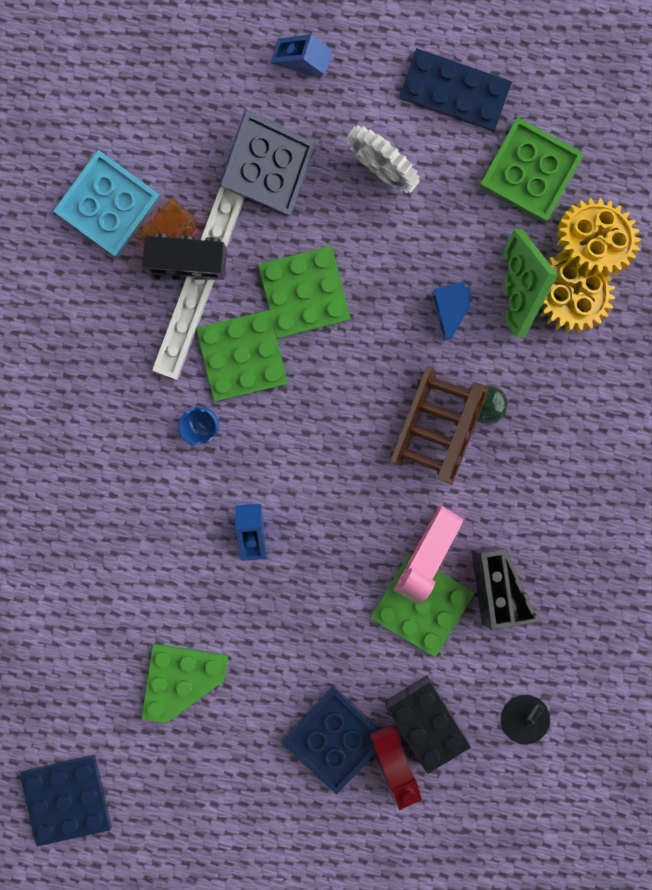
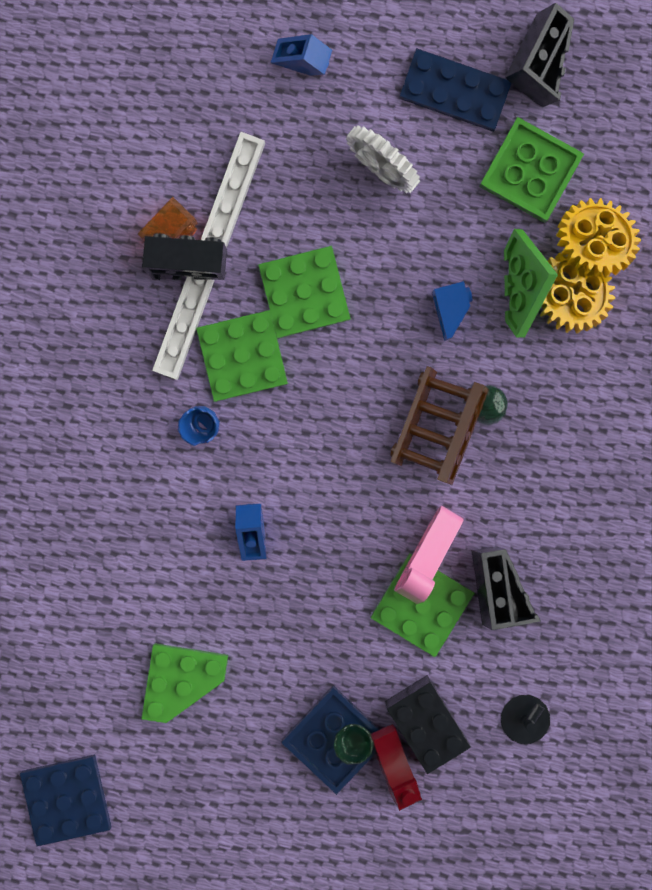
(107, 203): medium azure plate -> none
(267, 164): plate -> none
(353, 744): none -> clear green hair
(541, 56): none -> black wedge

